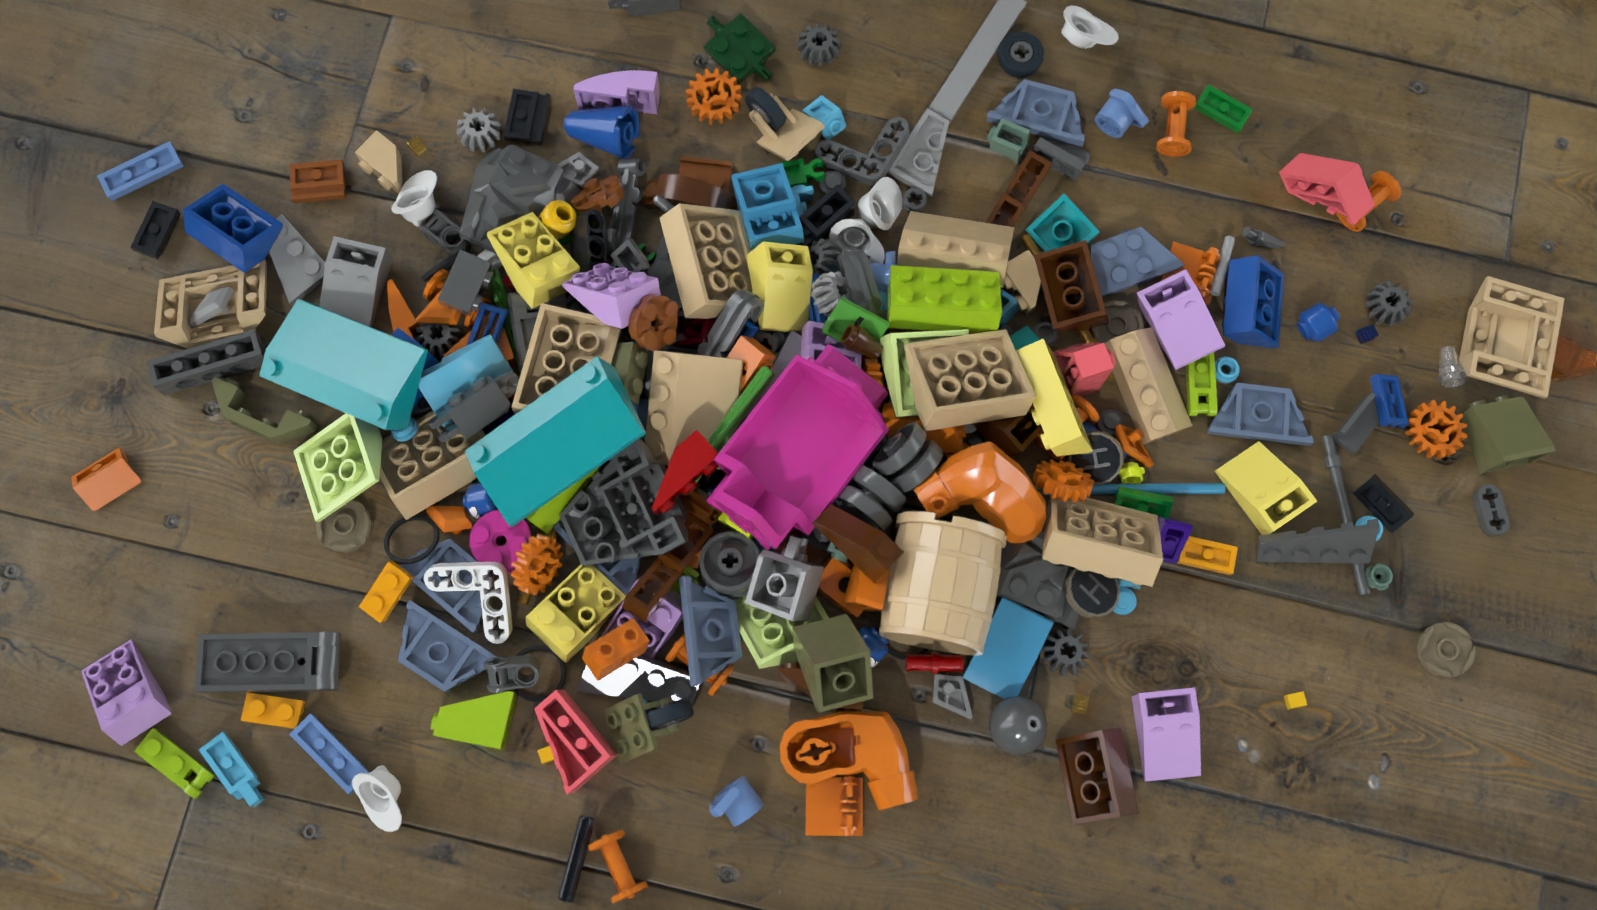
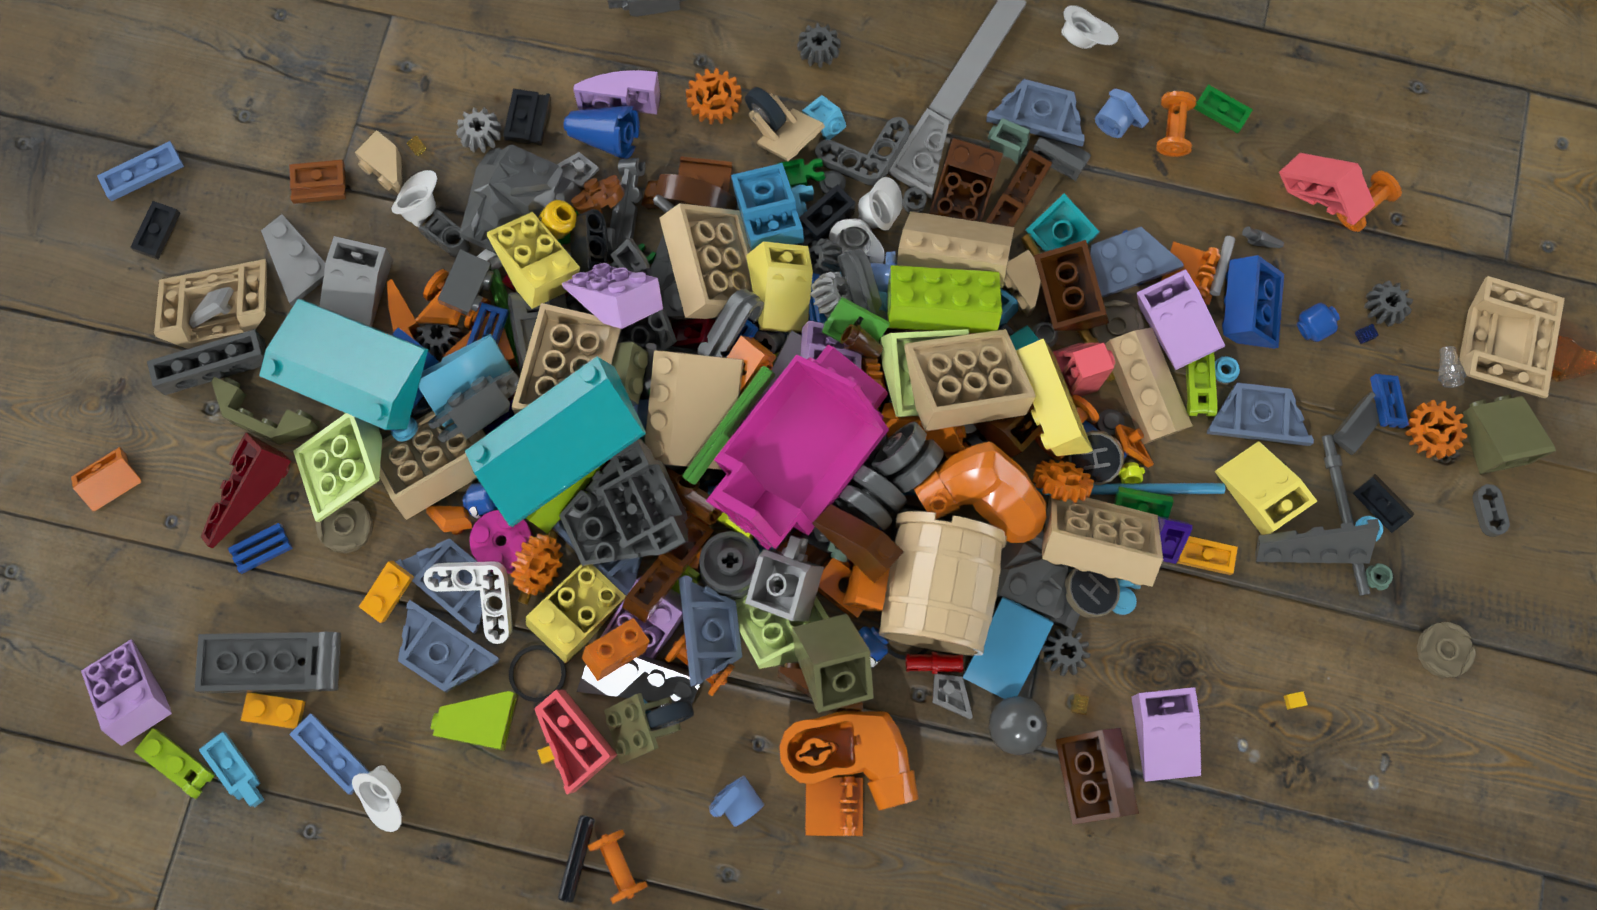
(232, 227): blue slope -> none
(238, 558): none -> blue tile
(254, 475): none -> dark red wedge
(416, 559): black piece -> none
(442, 265): black piece -> none
(509, 672): dark grey piece -> none
(665, 327): dark orange plate -> none
(687, 464): red slope -> none
(739, 48): dark green plate -> none
(966, 181): none -> reddish brown slope
(1011, 61): black bush -> none

